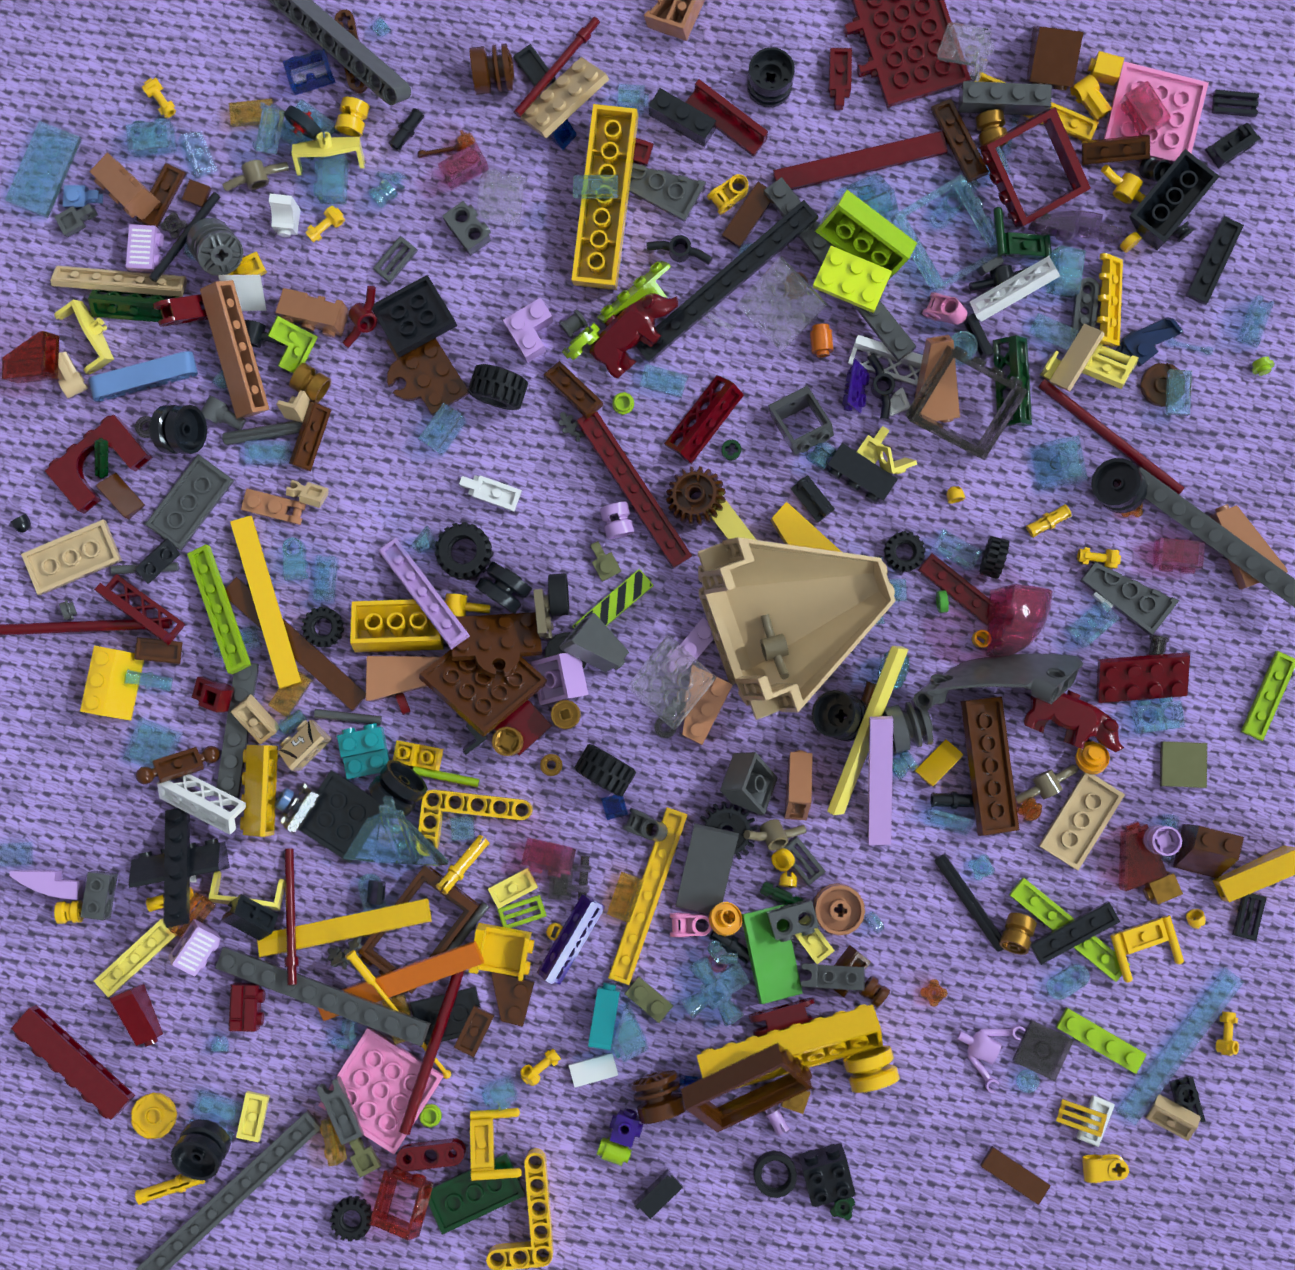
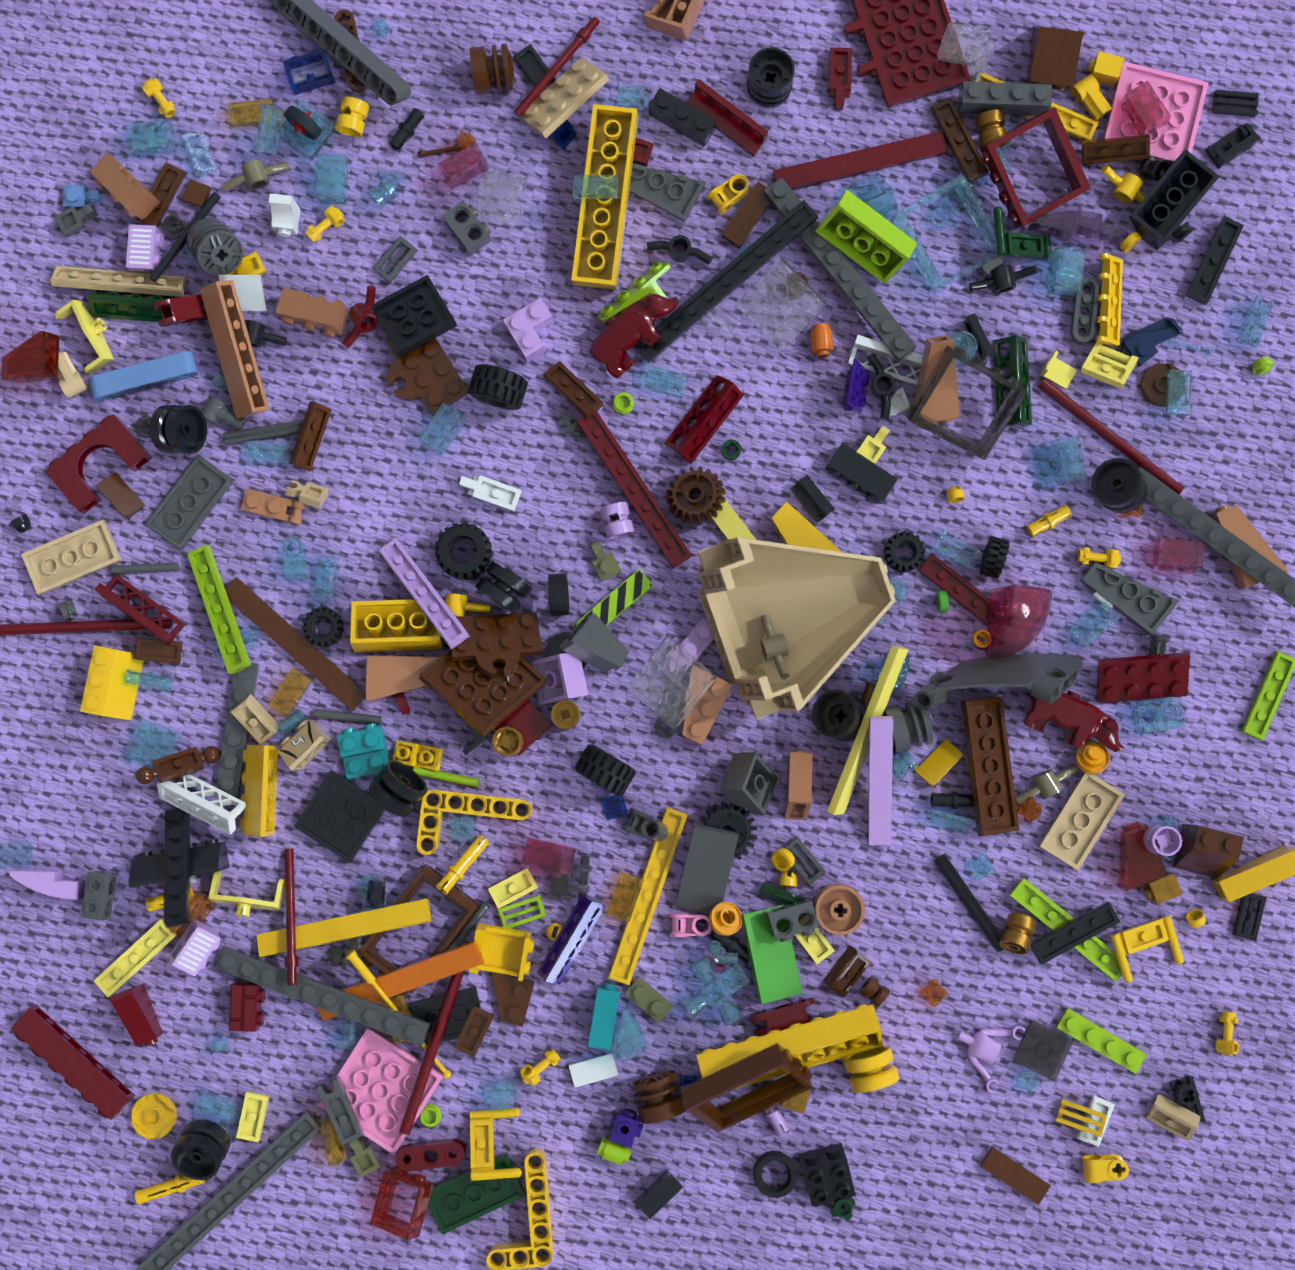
(43, 169): clear light blue plate -> none
(68, 912): yellow wheel -> none
(101, 458): dark green axle -> none
(157, 561): black hinge -> none
(212, 694): dark red brick -> none
(250, 917): black hinge -> none
(265, 602): yellow tile -> none
(284, 799): medium blue tile -> none
(295, 408): tan panel -> none
(298, 343): lime plate -> none
(302, 801): clear smoke plate -> none
(307, 380): pearl gold wheel -> none
(326, 147): light yellow piece -> none
(338, 1218): black tyre -> none
(393, 839): clear light blue panel -> none
(425, 541): clear light blue slope -> none
(543, 617): dark tan plate -> none
(551, 772): pearl gold plate -> none
(573, 323): dark grey bush -> none
(586, 336): lime plate -> none
(774, 834): dark tan piece -> none
(792, 404): dark grey window -> none
(821, 454): clear light blue wheel -> none
(835, 977): dark grey plate -> none
(852, 279): neon yellow plate -> none
(874, 922): clear light blue tile -> none
(896, 467): light yellow bracket -> none
(945, 309): bright pink piece -> none
(1014, 289): white fence -> none
(1053, 331): clear light blue tile -> none
(1068, 983): clear light blue plate -> none
(1077, 357): tan tile -> none
(1179, 1046): clear light blue tile -> none
(1183, 764): olive tile -> none

